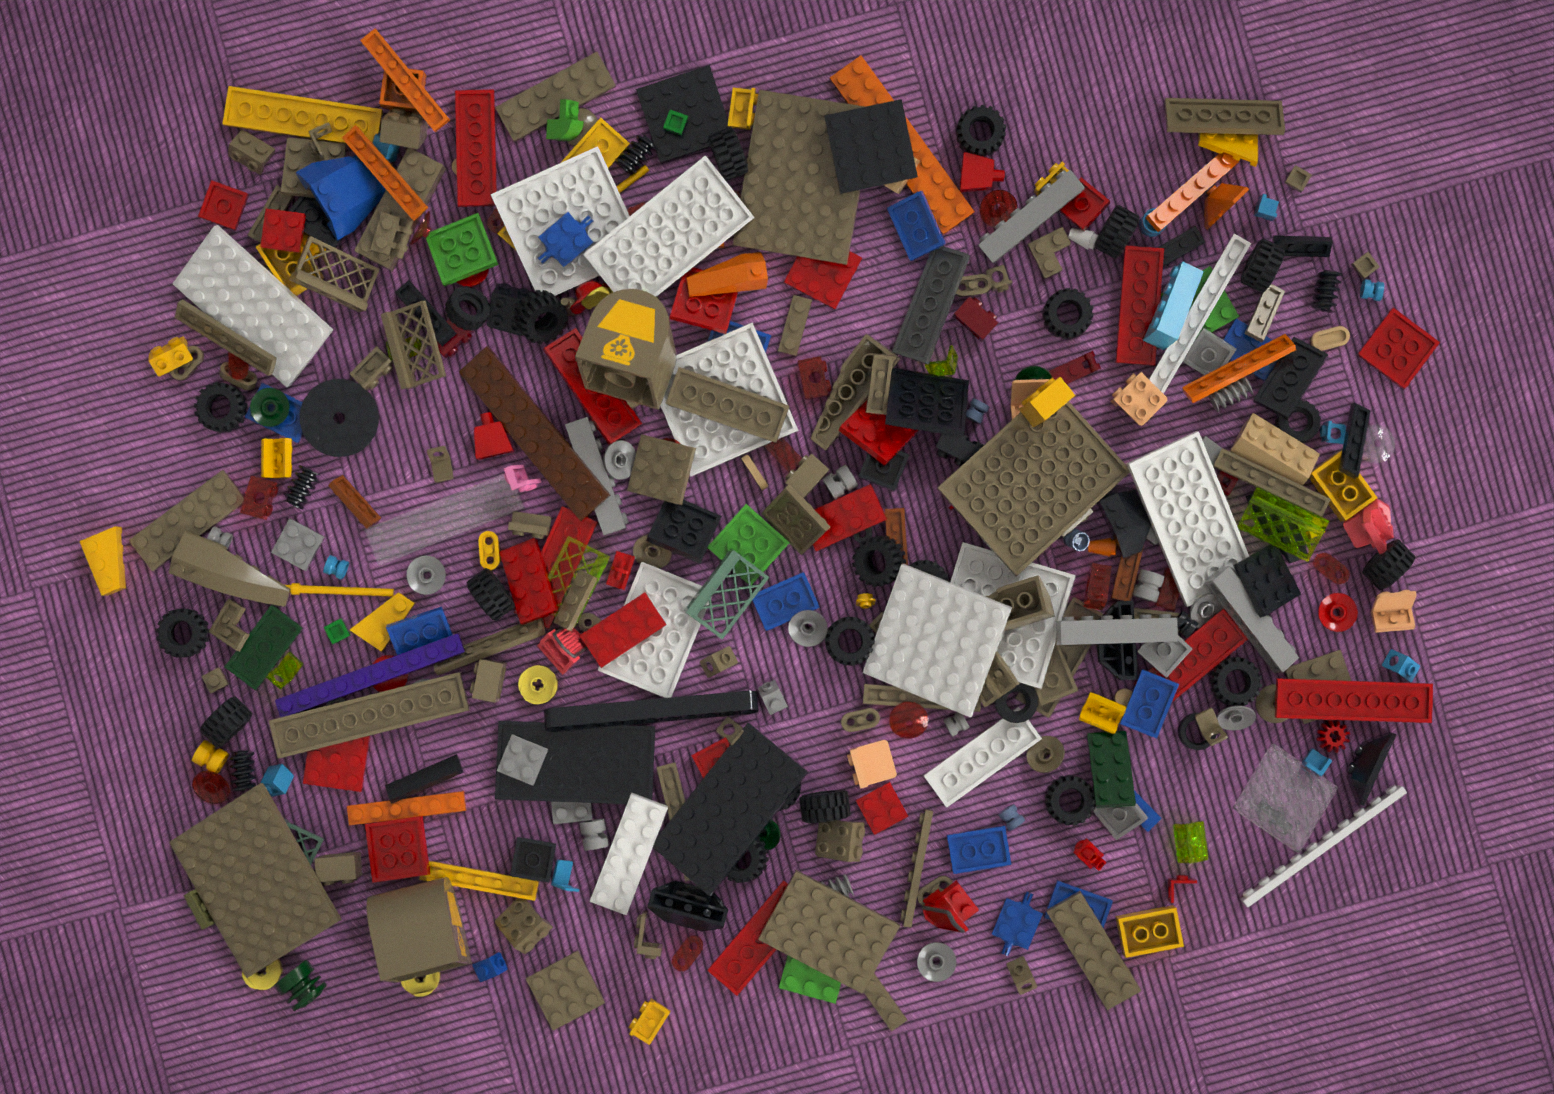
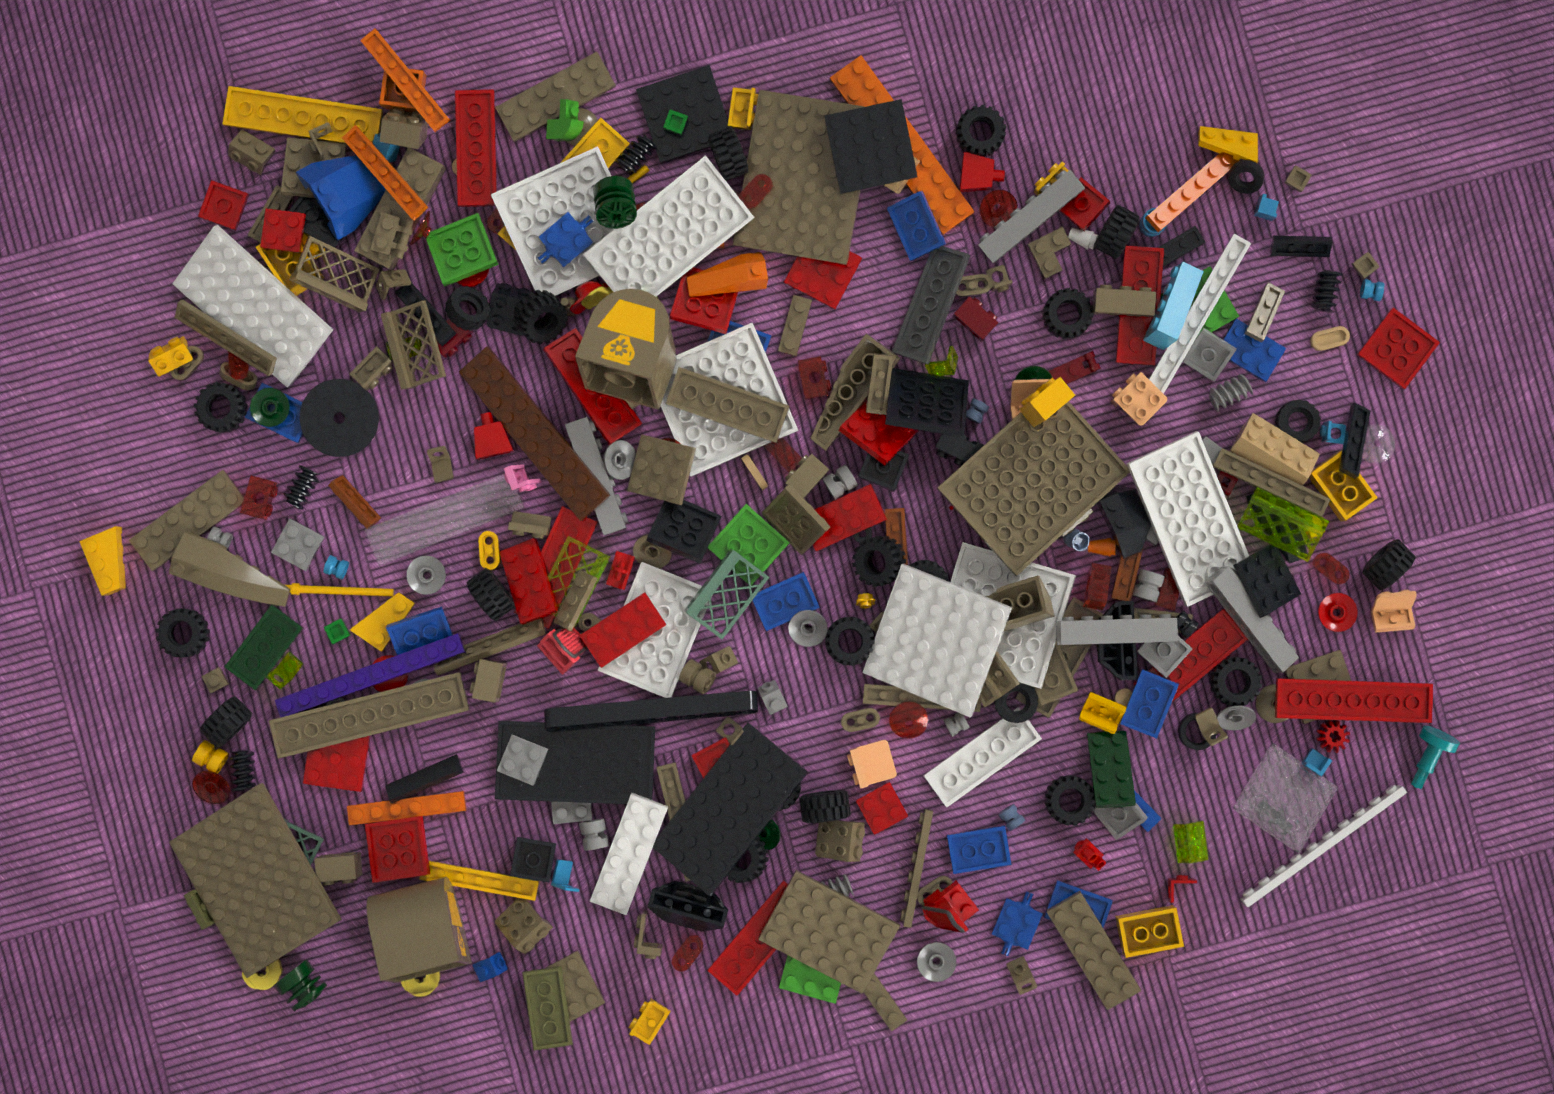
(225, 625): dark tan plate -> none
(276, 458): yellow bracket -> none
(277, 779): dark azure panel -> none
(392, 278): none -> dark tan bracket
(532, 675): light yellow plate -> none
(547, 1008): none -> olive tile
(614, 202): none -> dark green wheel
(695, 675): none -> dark tan wheel
(757, 193): none -> clear red plate
(1046, 746): dark tan dish -> none
(1124, 301): none -> dark tan wedge
(1205, 608): light grey dish -> none
(1220, 200): orange wedge -> none
(1224, 116): dark tan plate -> none
(1239, 368): orange plate -> none
(1246, 187): none -> black tyre
(1262, 265): black tyre -> none
(1290, 379): black plate -> none
(1367, 765): black wedge -> none
(1371, 526): coral piece -> none
(1405, 667): dark azure bracket -> none
(1437, 742): none -> teal piece

